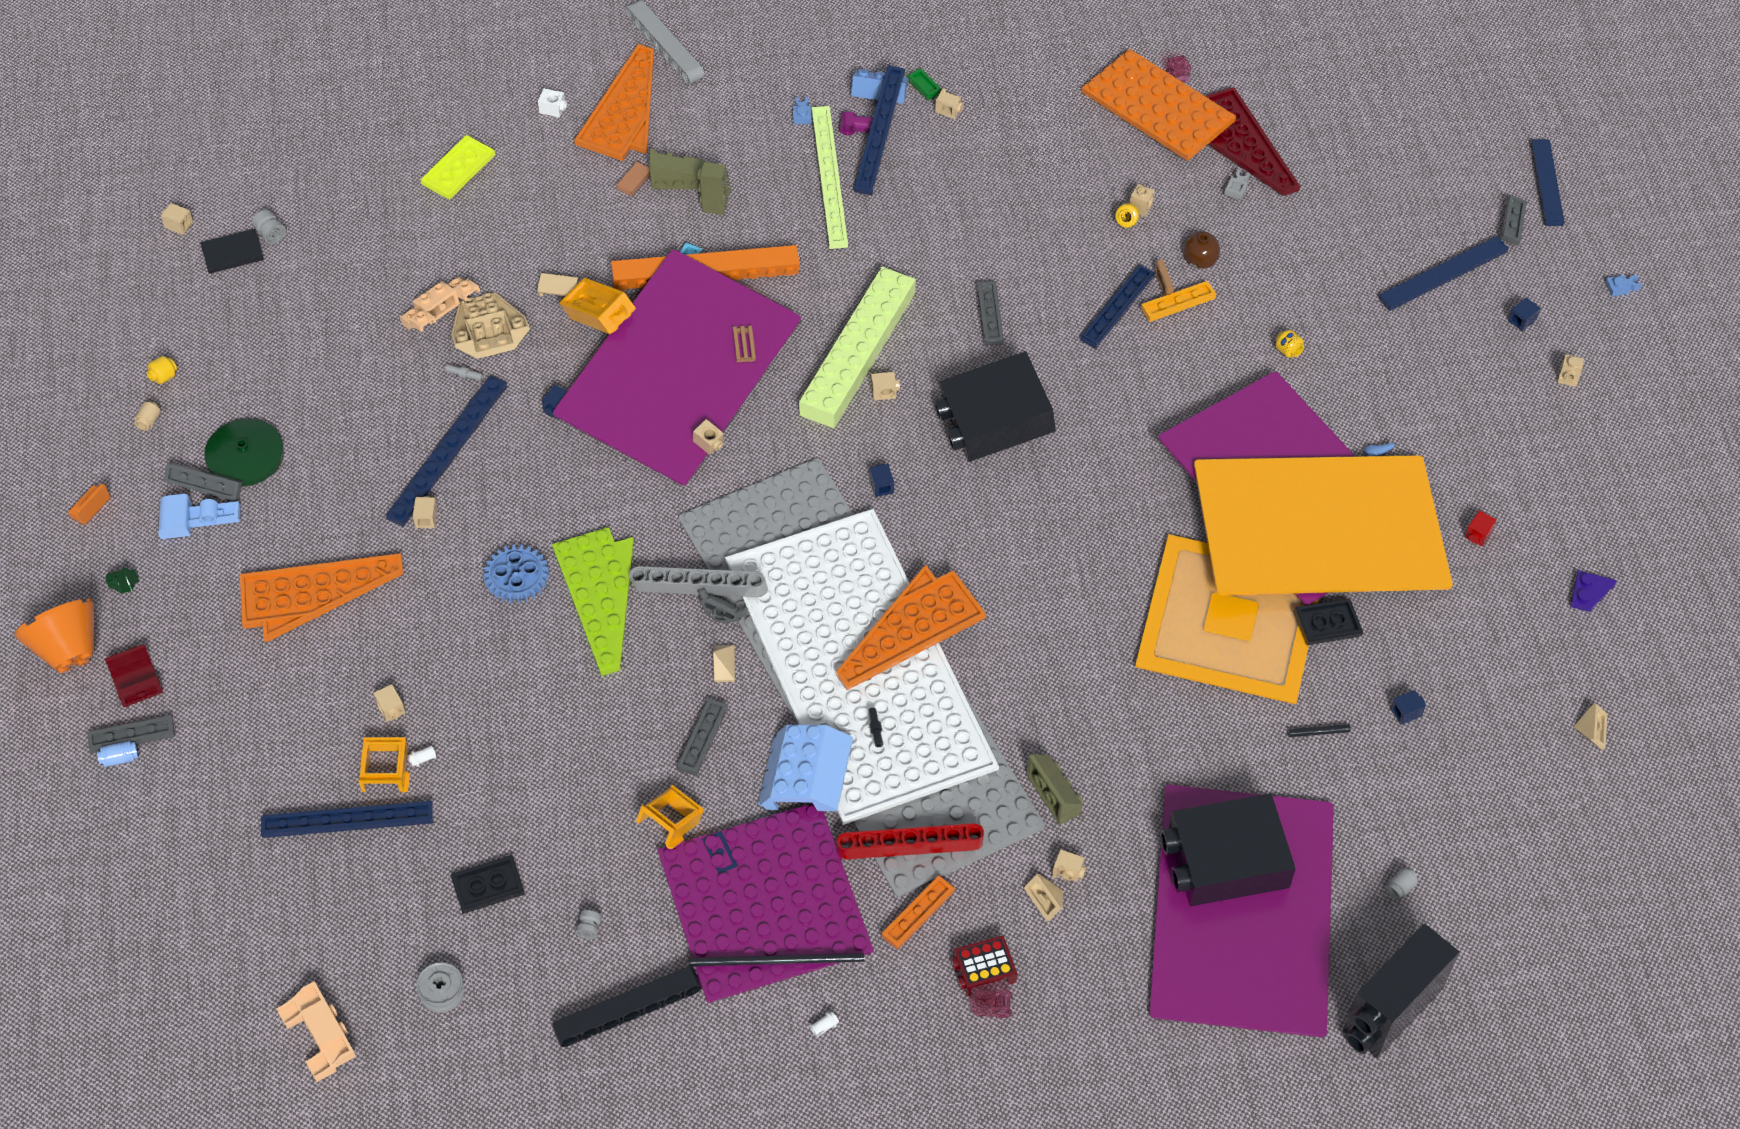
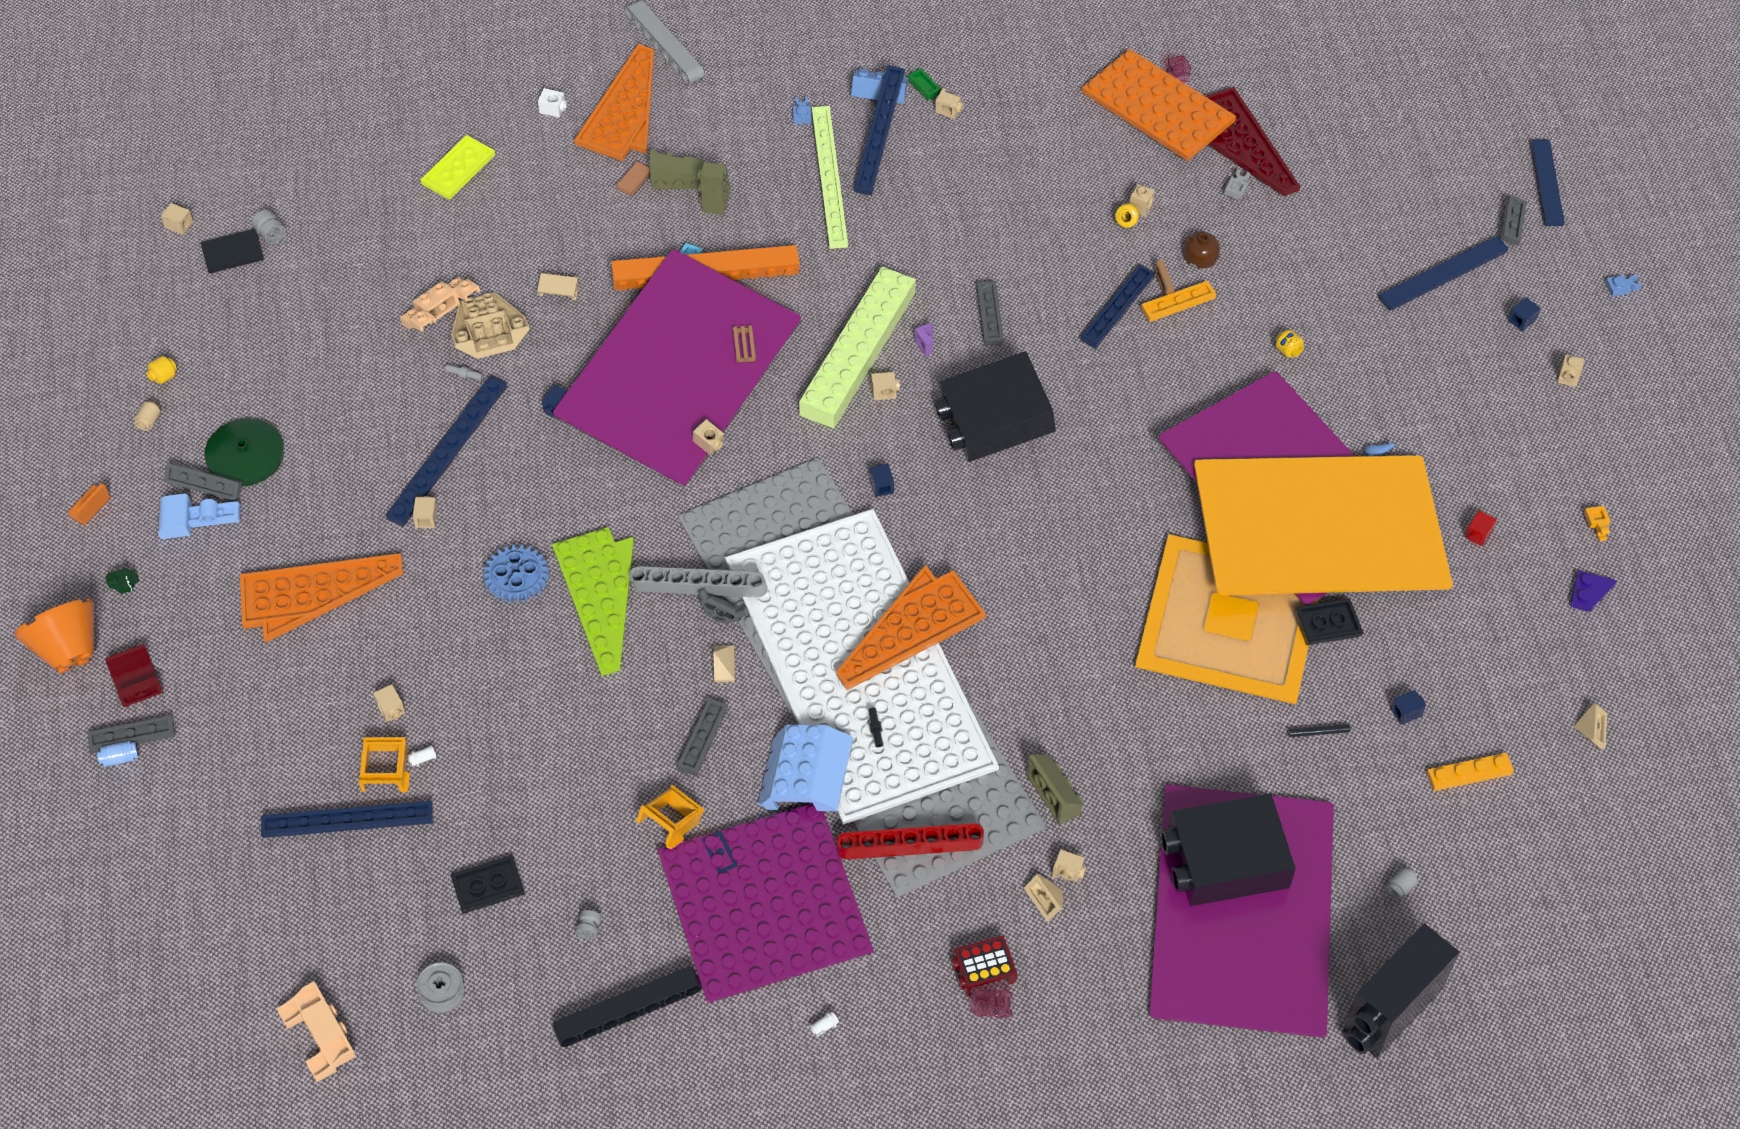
(597, 305): light orange piece -> none
(776, 959): black piece -> none
(851, 123): magenta piece -> none
(918, 912): orange plate -> none
(924, 338): none -> medium lavender bracket
(1470, 771): none -> light orange plate
(1599, 519): none -> light orange plate

